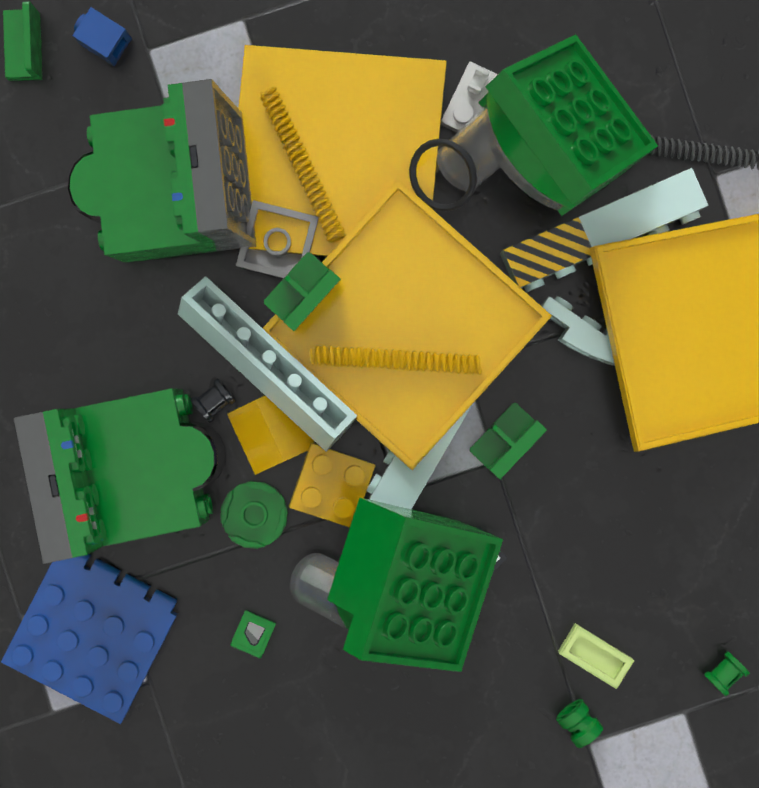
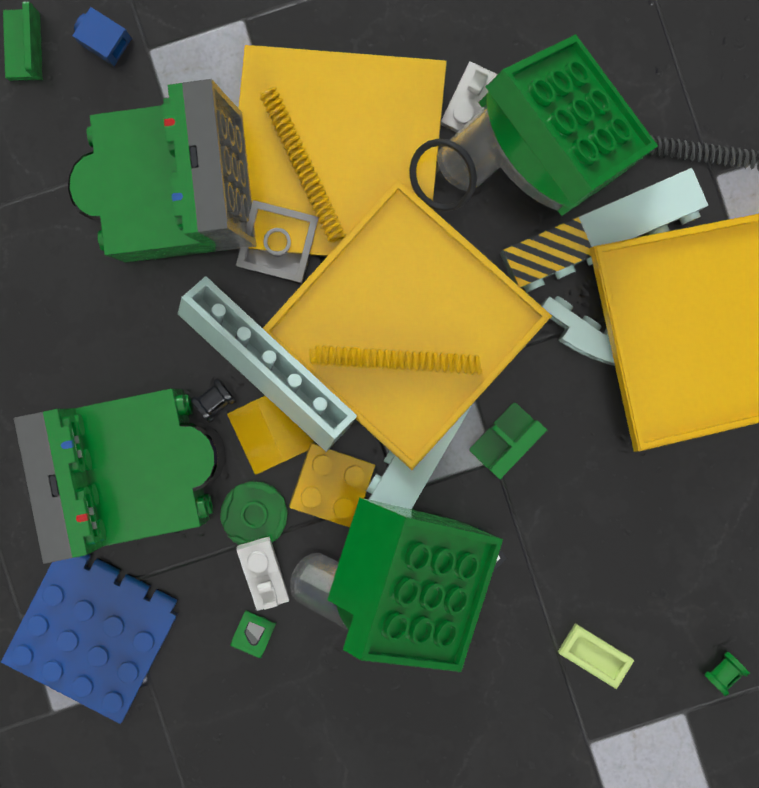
(263, 573): none -> white plate
(301, 290): green panel -> none
(579, 723): green wheel -> none

